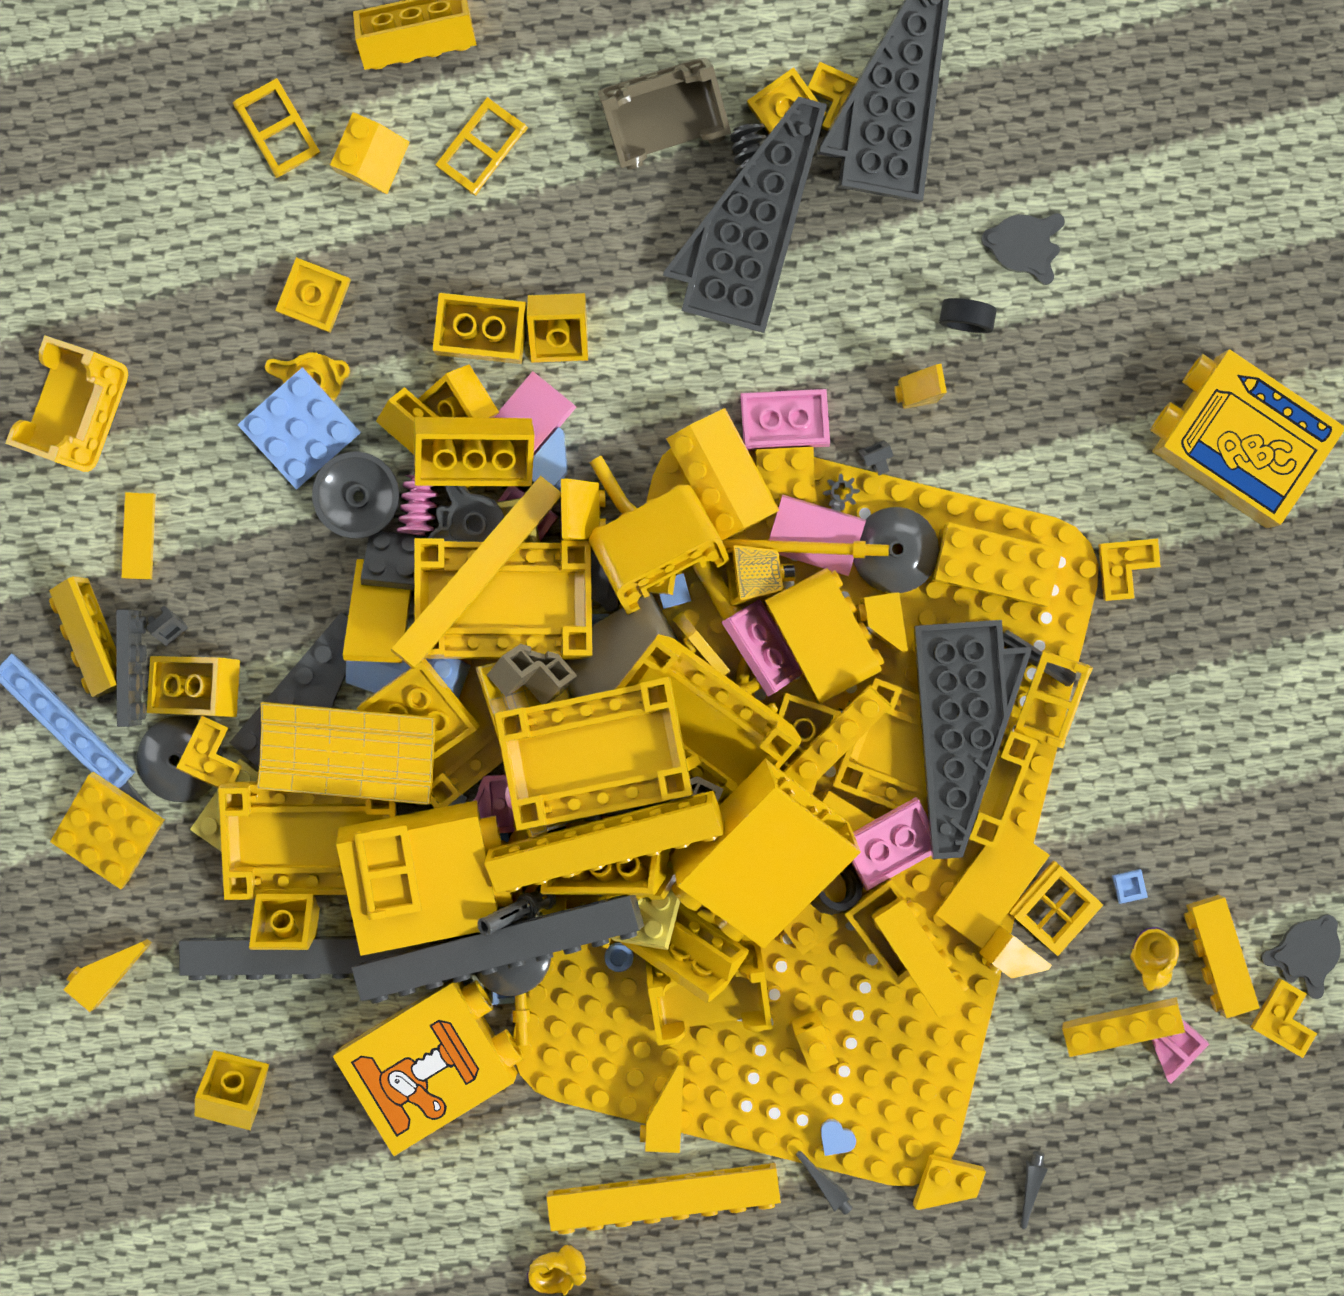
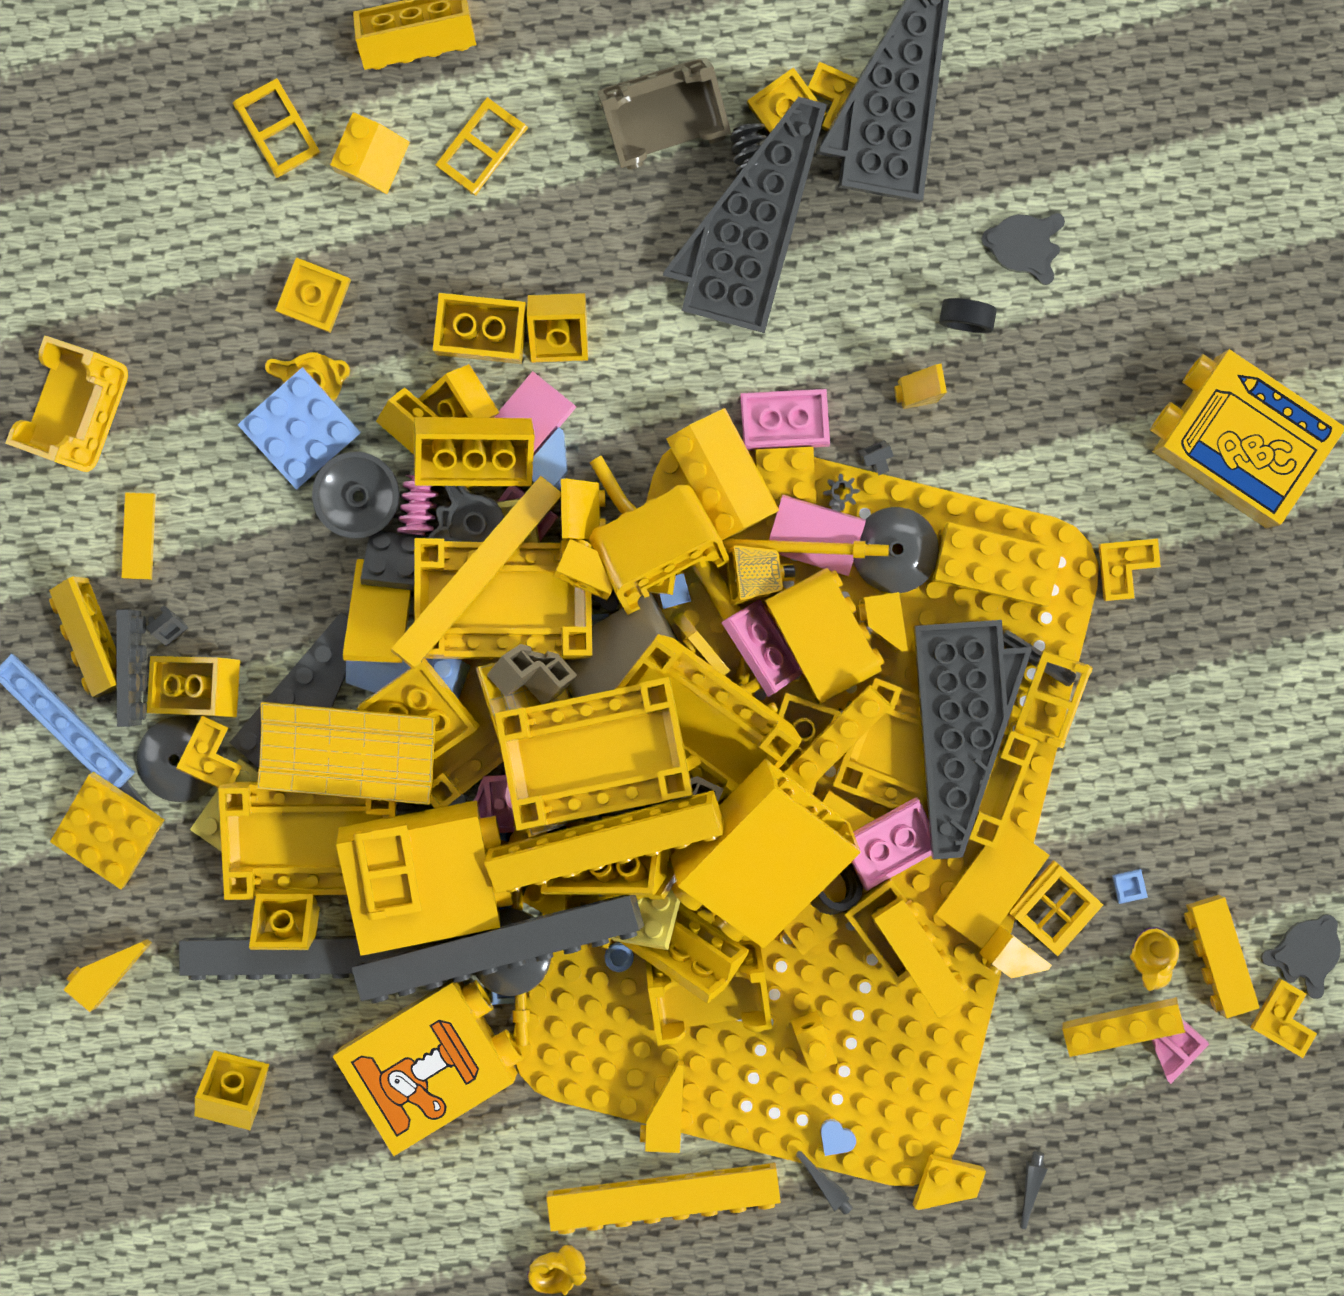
(492, 922): dark grey pin -> none
(583, 569): none -> yellow slope

